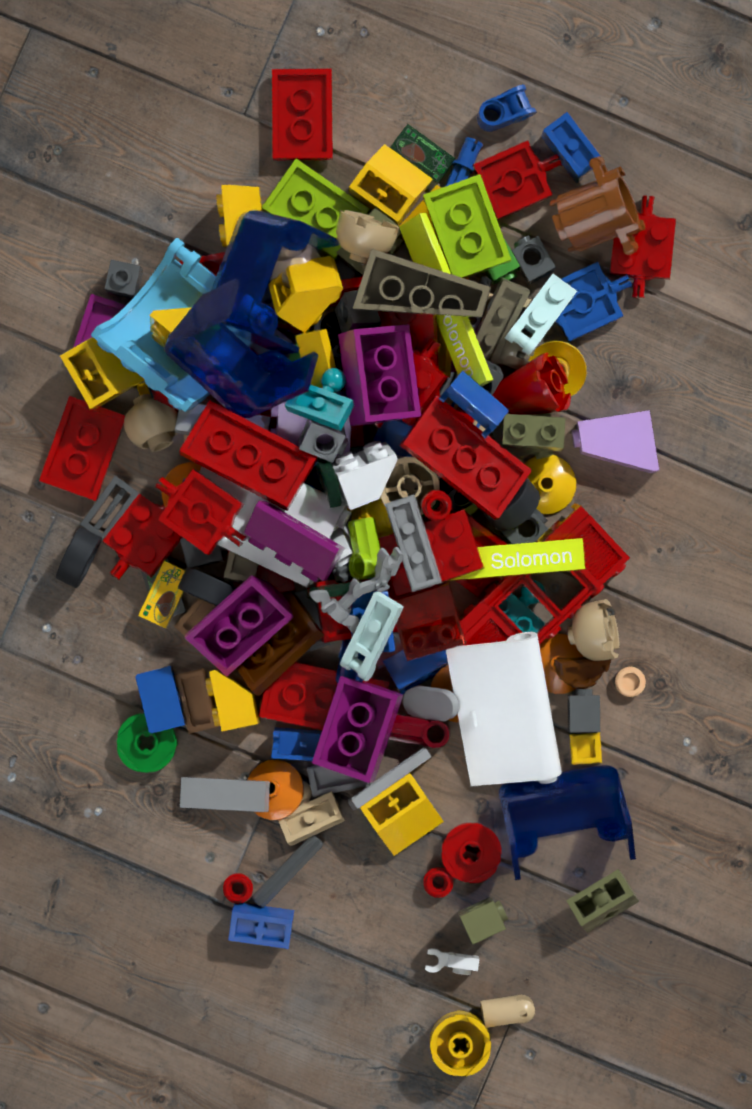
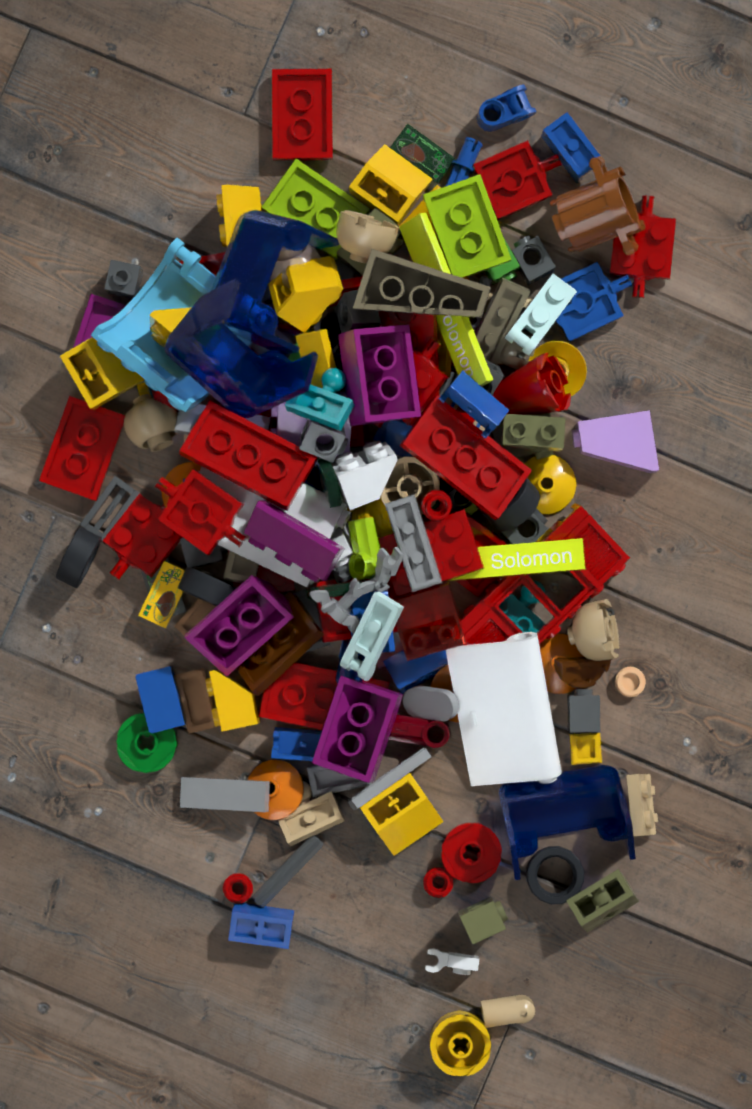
(533, 866): none -> black tyre
(641, 804): none -> tan plate

